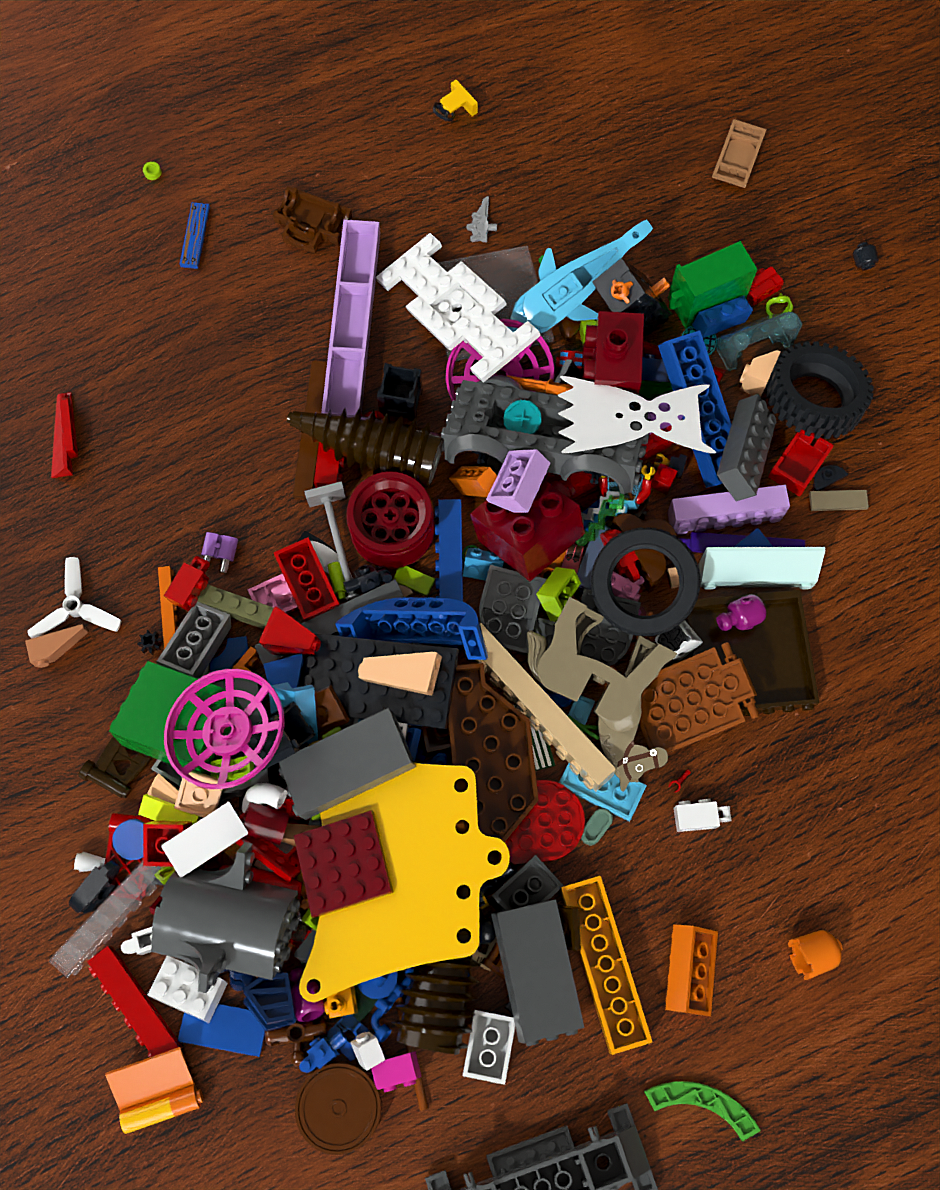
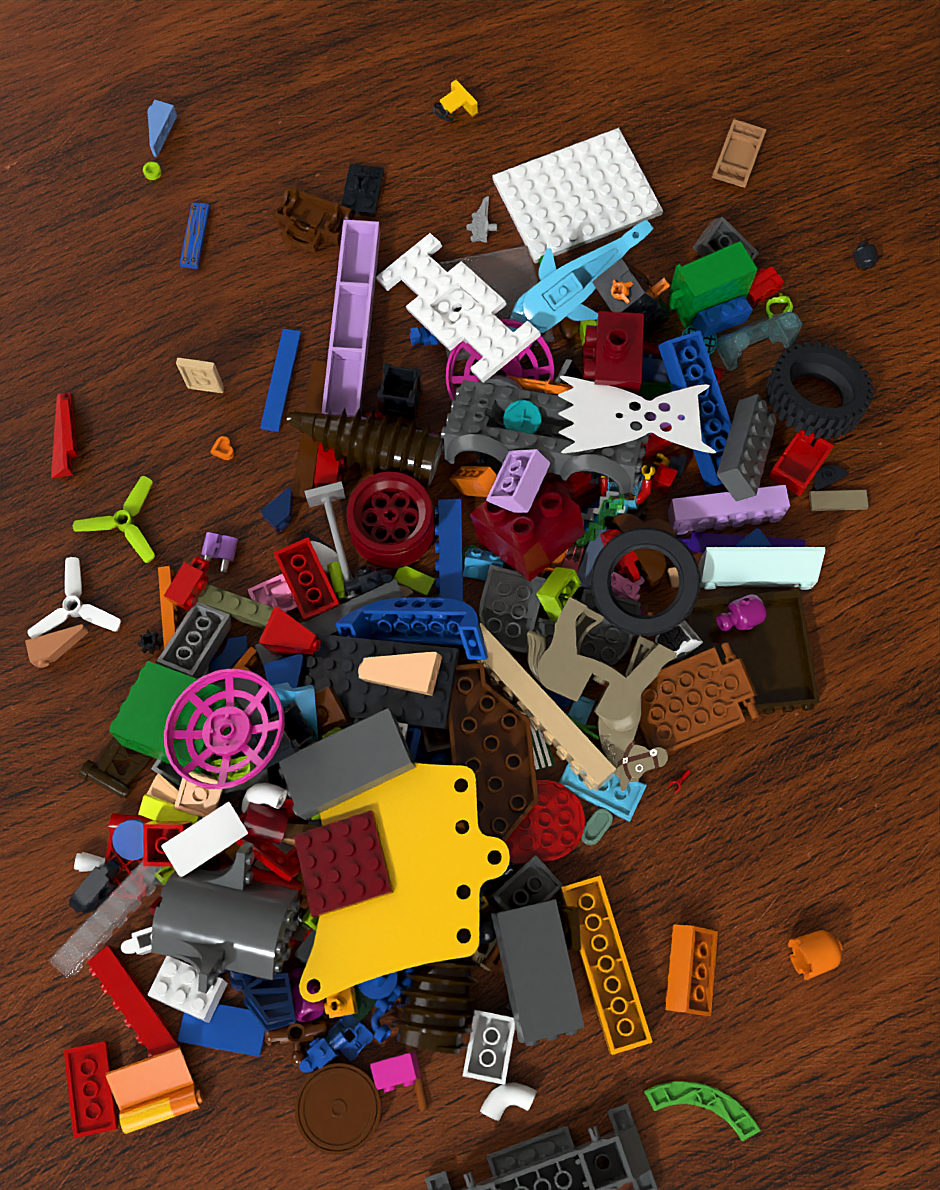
(89, 1091): none -> red plate
(130, 509): none -> lime piece
(160, 121): none -> medium blue slope
(200, 375): none -> tan tile
(222, 448): none -> orange tile
(279, 511): none -> dark blue slope
(280, 380): none -> blue tile
(362, 189): none -> black plate
(367, 1050): white brick -> none
(422, 336): none -> blue piece
(507, 1095): none -> white cylinder
(576, 356): red brick -> none
(577, 194): none -> white plate
(699, 815): white brick -> none
(721, 235): none -> dark grey slope
(758, 372): light nougat slope -> none

